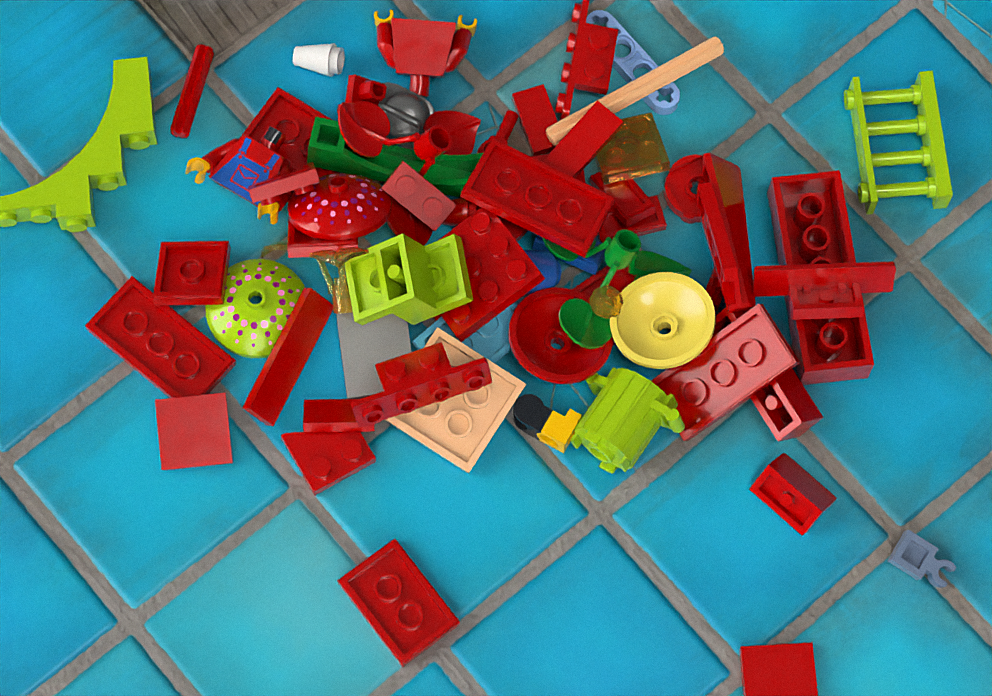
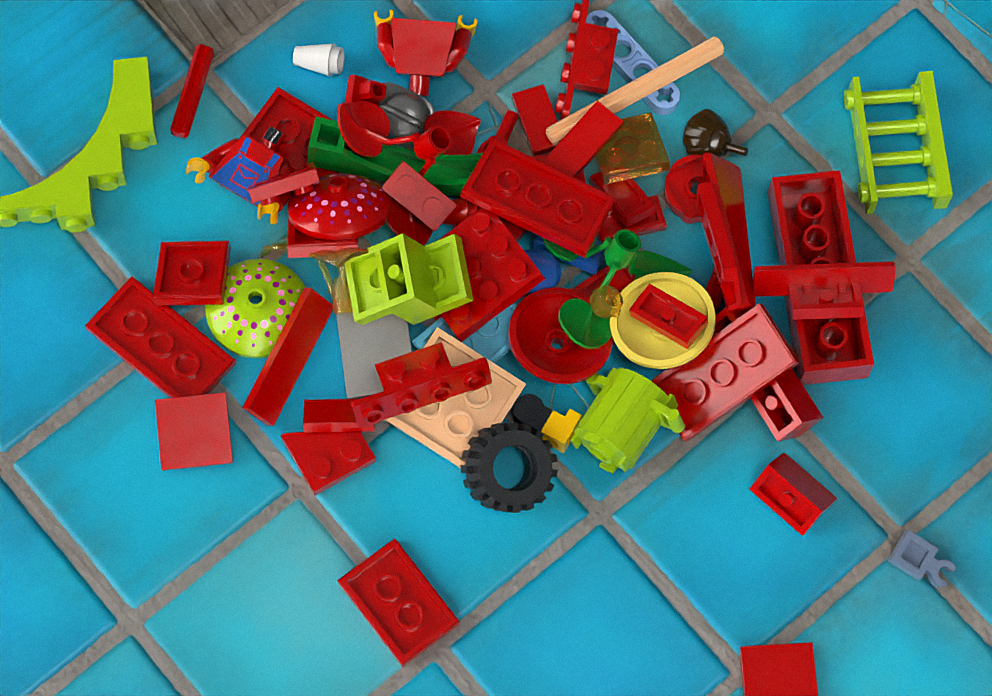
(536, 474): none -> black tyre
(668, 316): none -> red plate
(709, 134): none -> dark brown piece

